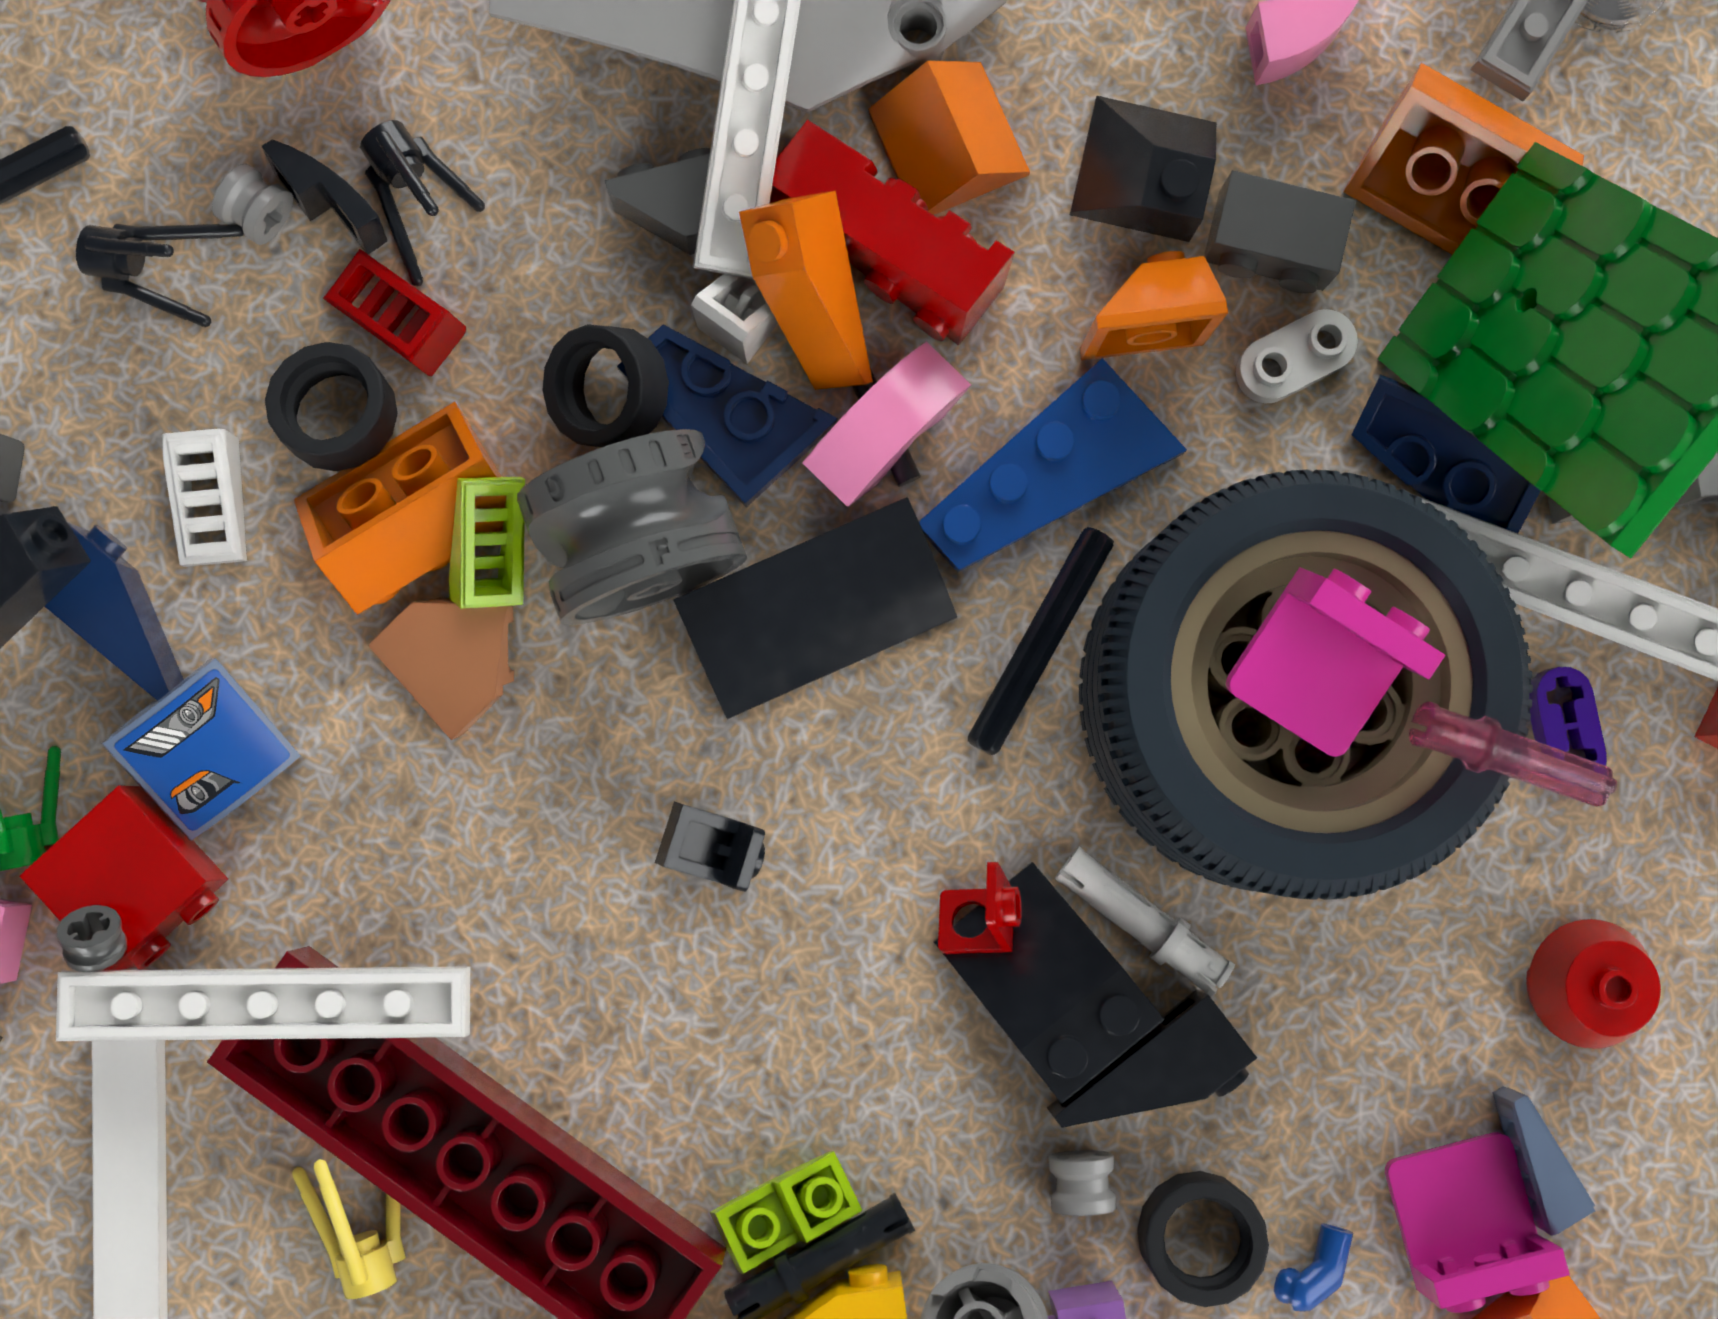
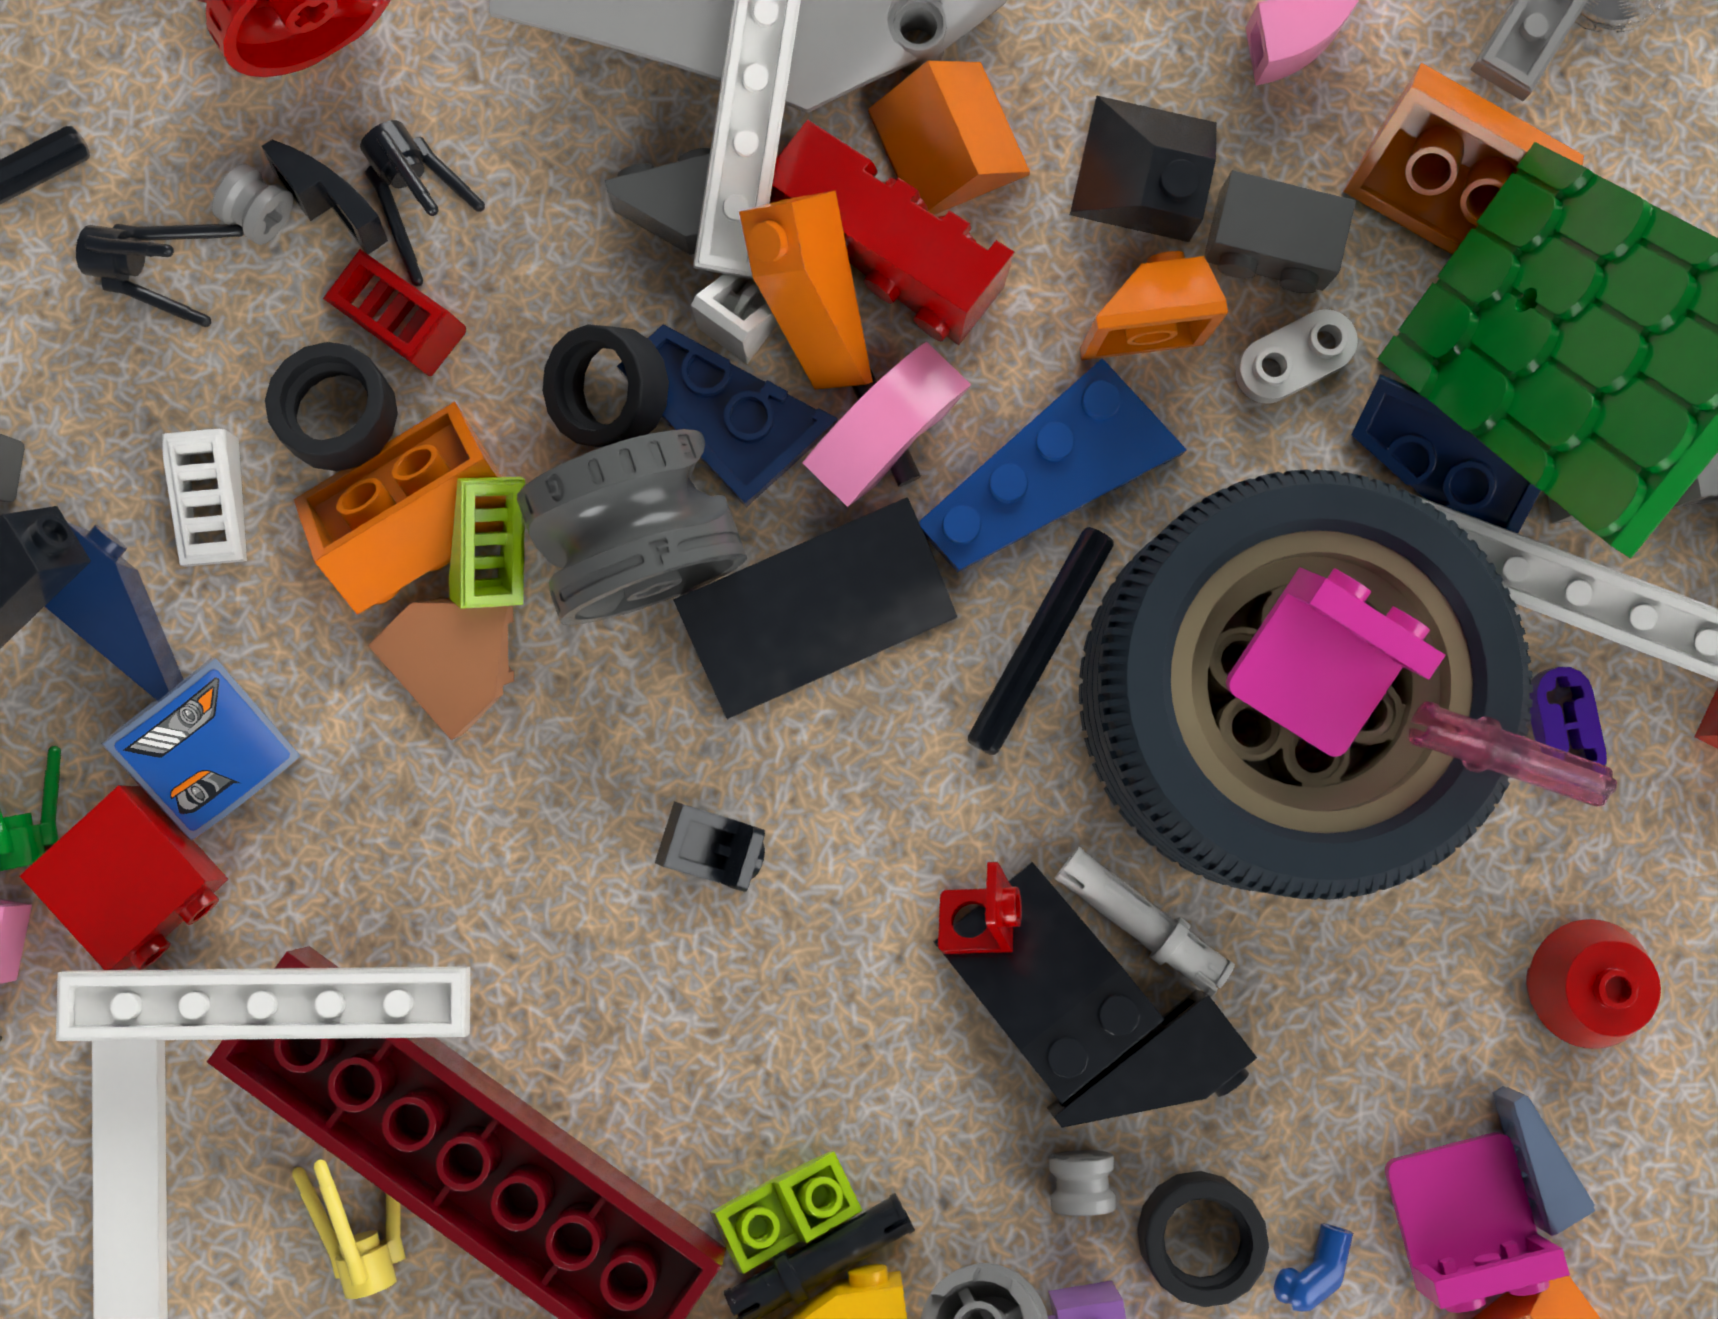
(92, 938): dark grey bush -> none

